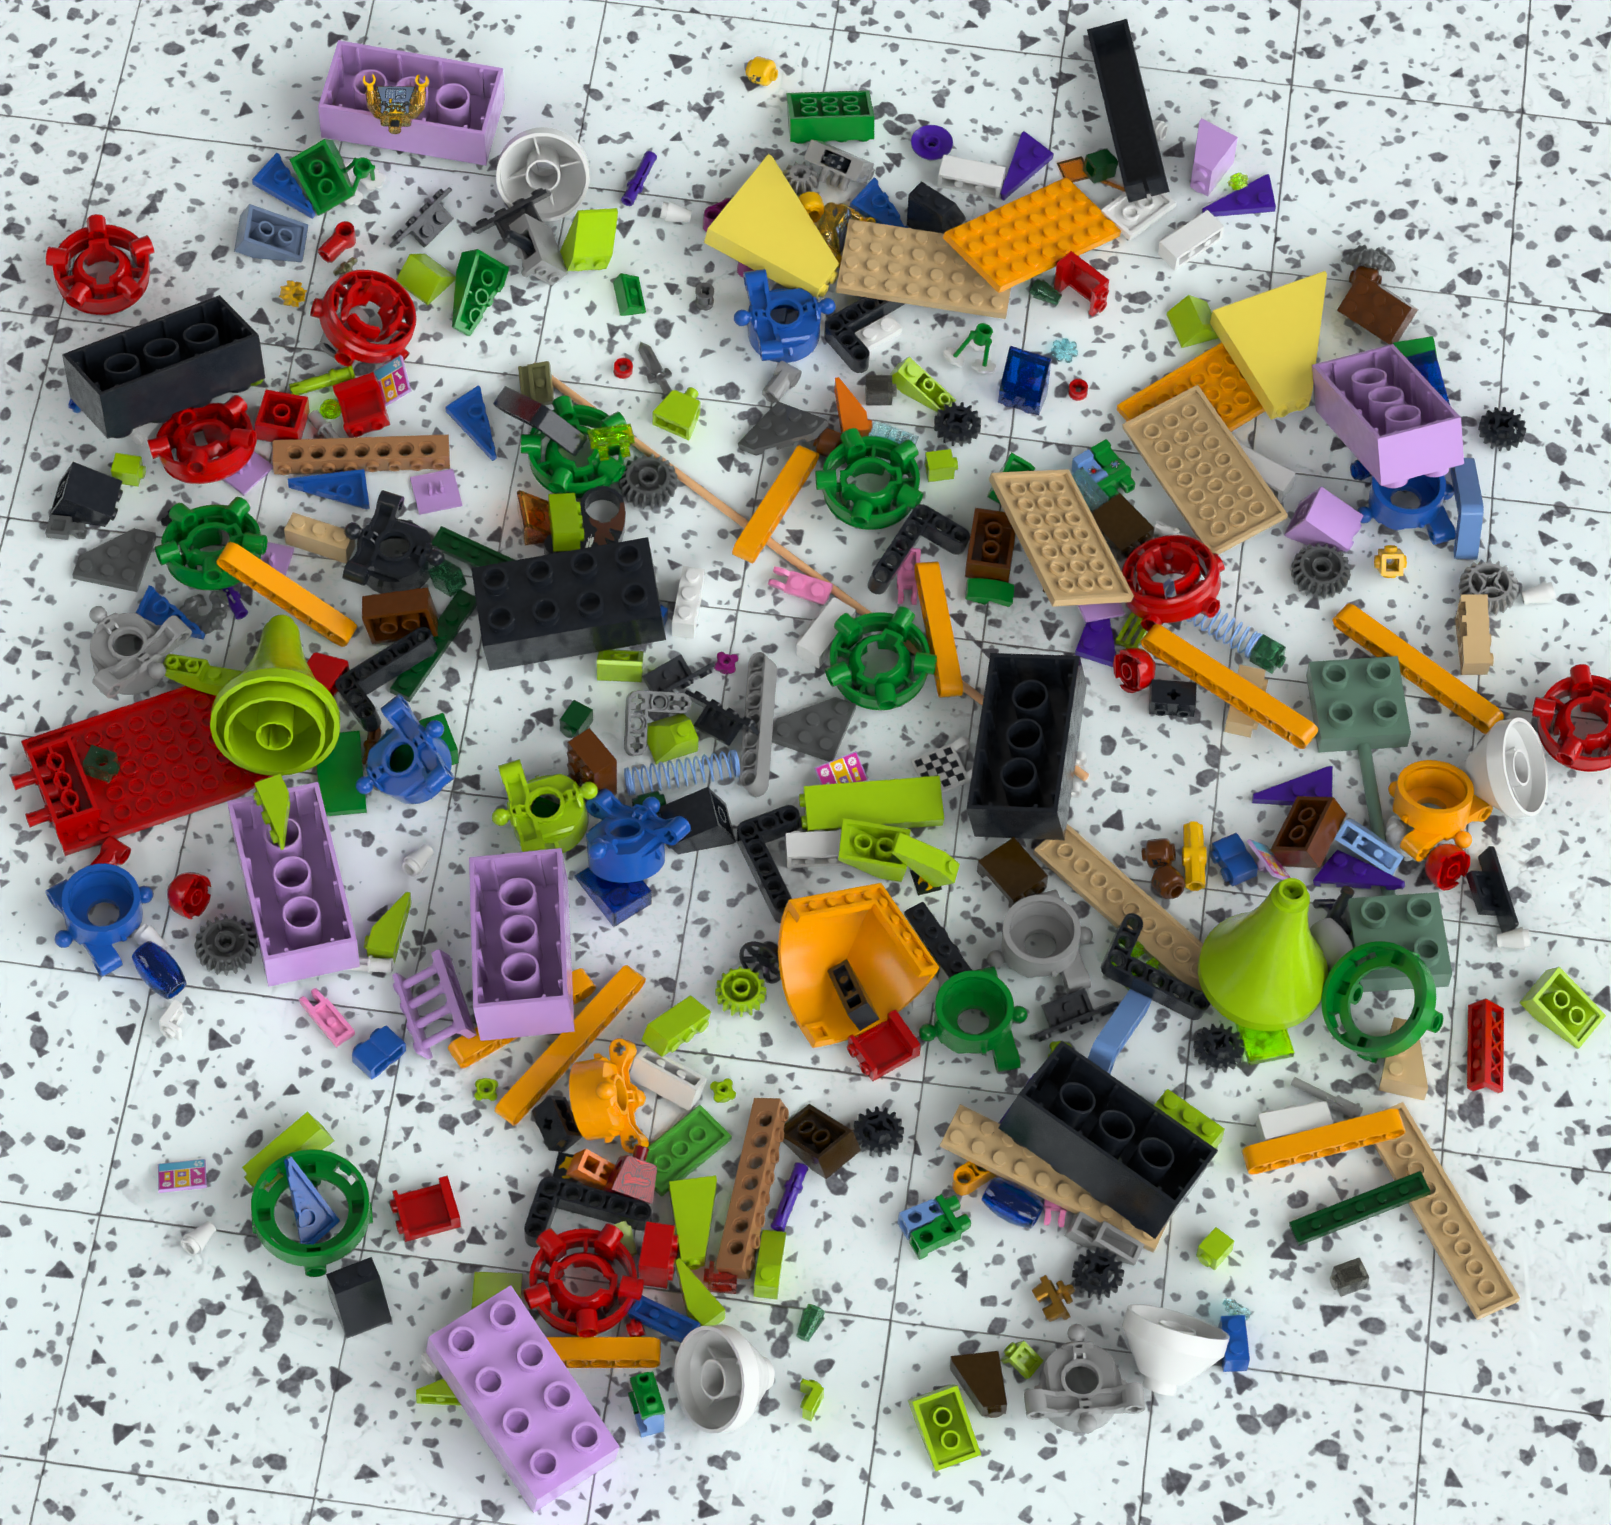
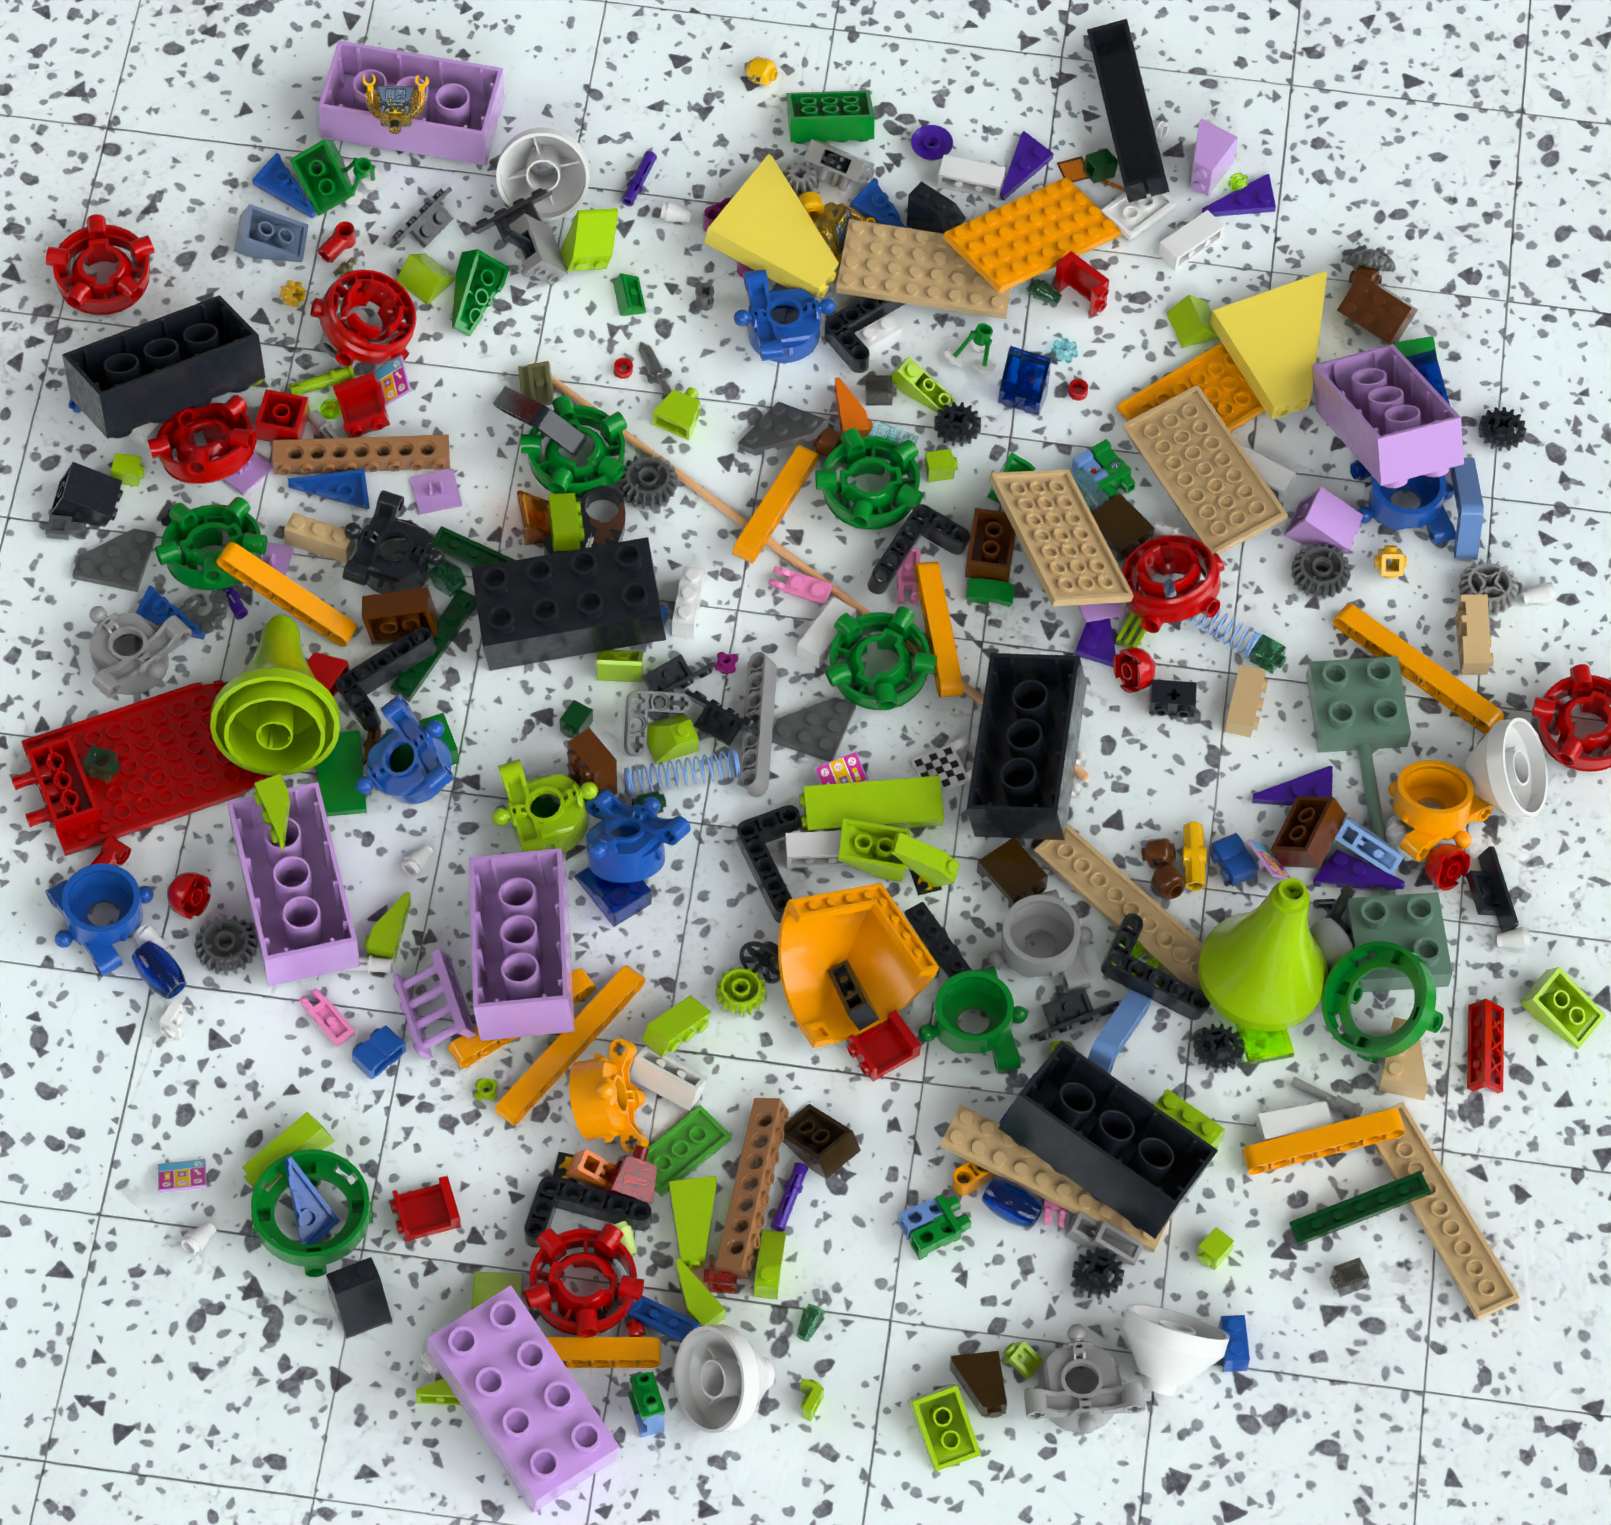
(198, 673): lime slope -> none
(471, 416): blue wing -> none
(556, 1123): black brick -> none
(611, 436): clear neon green plate -> none
(658, 1255): red brick -> none
(707, 819): black slope -> none
(722, 1097): lime plate -> none
(783, 378): light grey piece -> none
(876, 1121): black gear -> none
(1056, 1308): pearl gold hips -> none
(1229, 686): light orange beam -> none
(1235, 1308): clear light blue plant -> none

